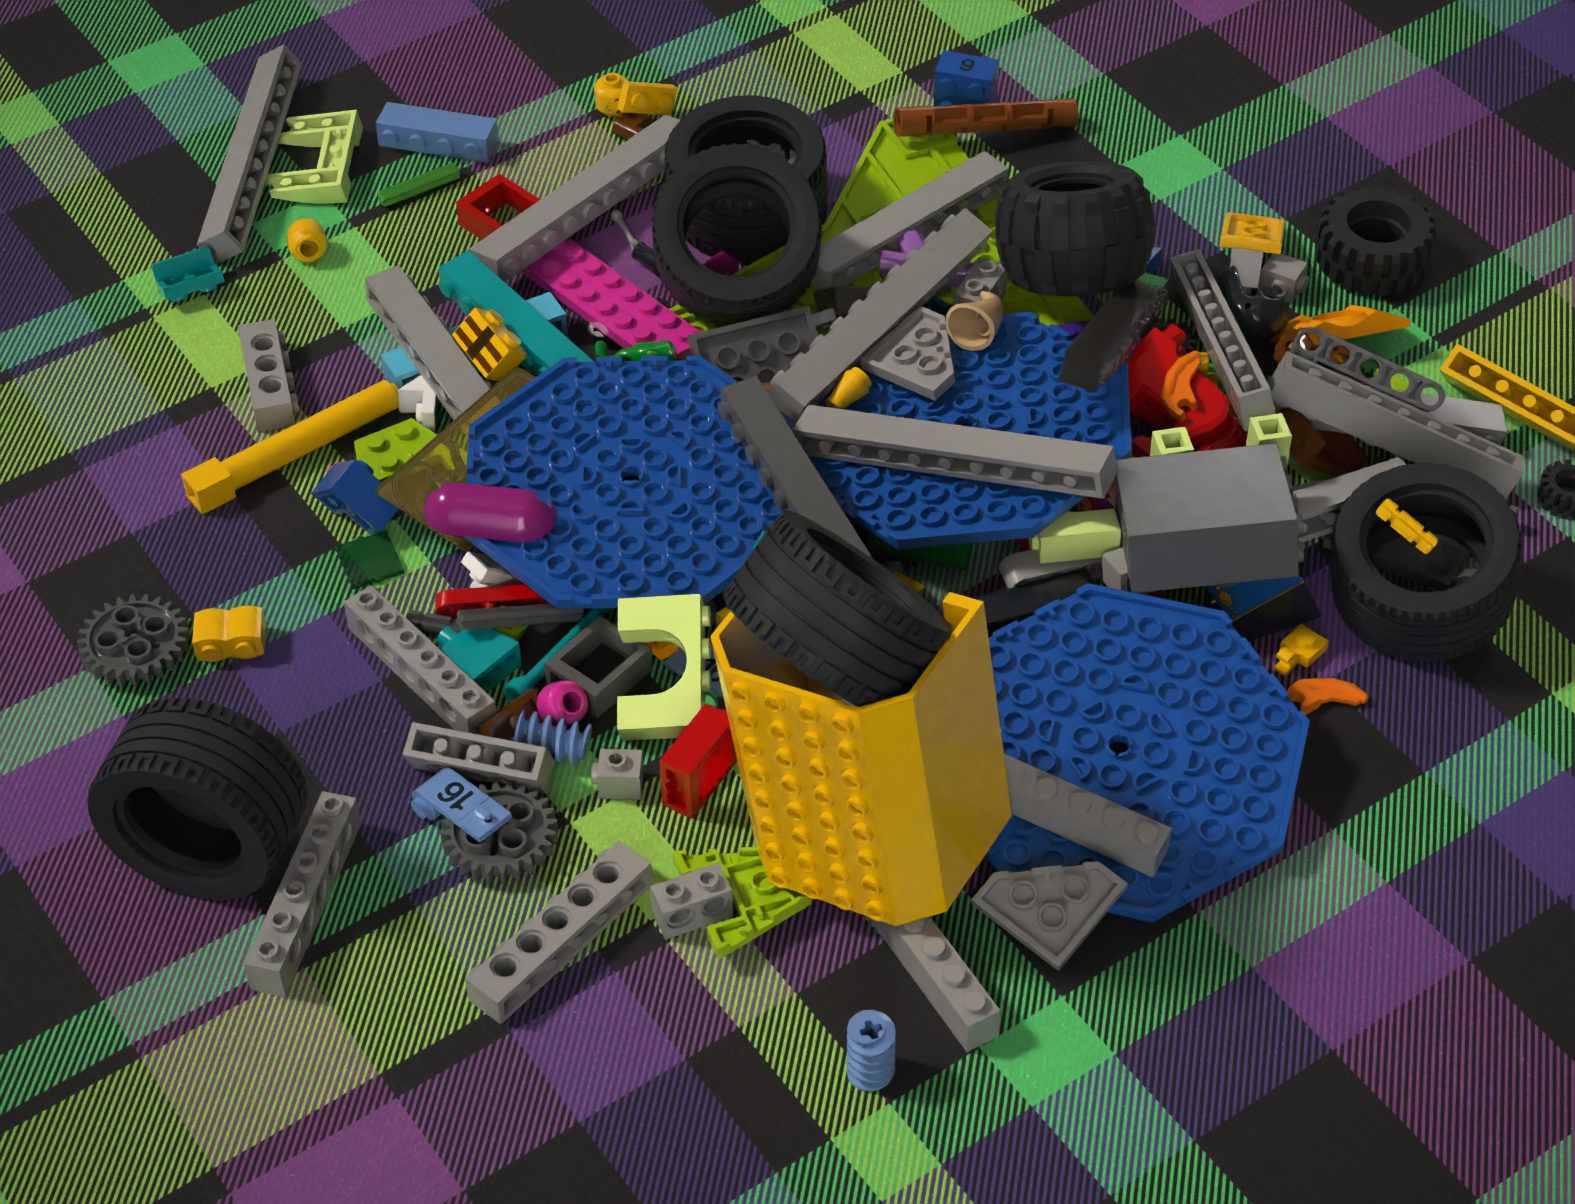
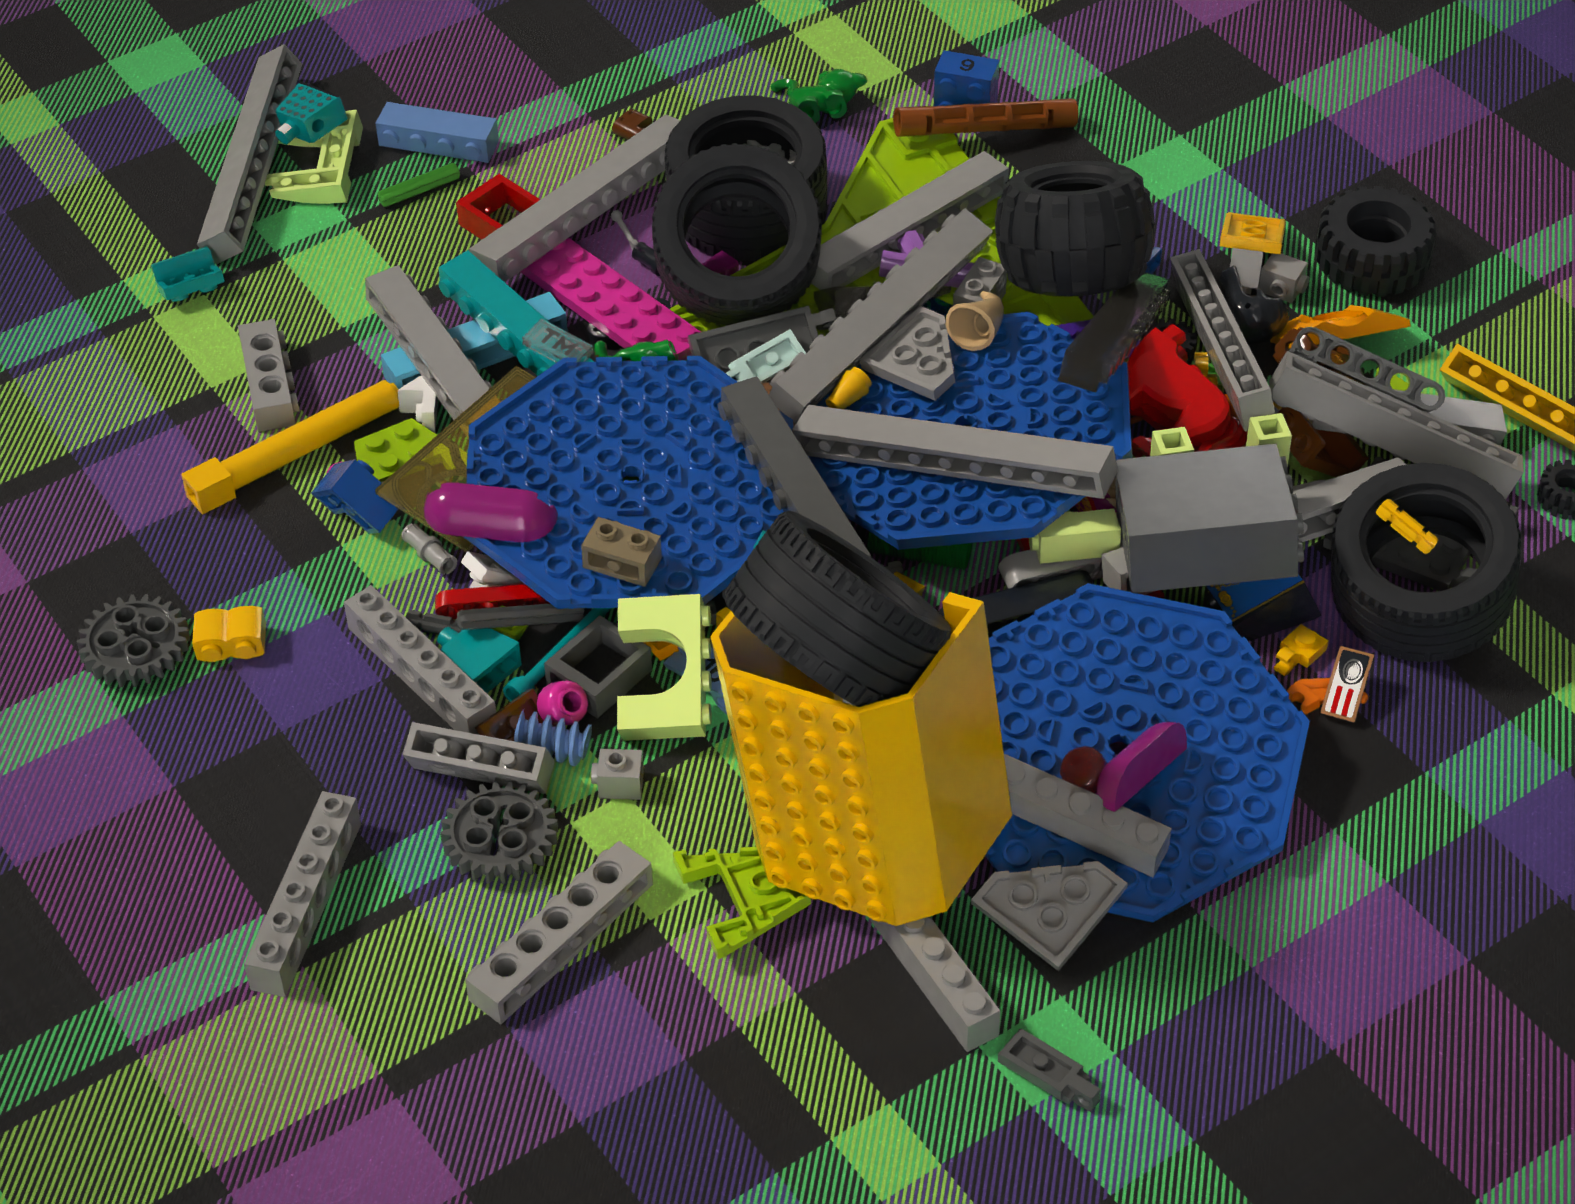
(198, 798): black tyre -> none
(306, 240): yellow head -> none
(308, 114): none -> teal torso
(369, 560): clear green piece -> none
(429, 548): none -> light grey pin
(459, 802): medium blue door -> none
(489, 343): yellow brick -> none
(556, 343): none -> clear tile
(607, 93): yellow head -> none
(621, 551): none -> dark tan brick
(647, 98): yellow plate -> none
(691, 901): light grey brick -> none
(697, 761): red window -> none
(767, 359): none -> light aqua hinge
(830, 95): none -> green animal
(870, 1050): medium blue piece -> none
(1049, 1070): none -> dark grey hinge
(1083, 767): none -> clear red head
(1140, 763): none -> magenta brick
(1177, 388): orange piece -> none
(1347, 683): none -> slope

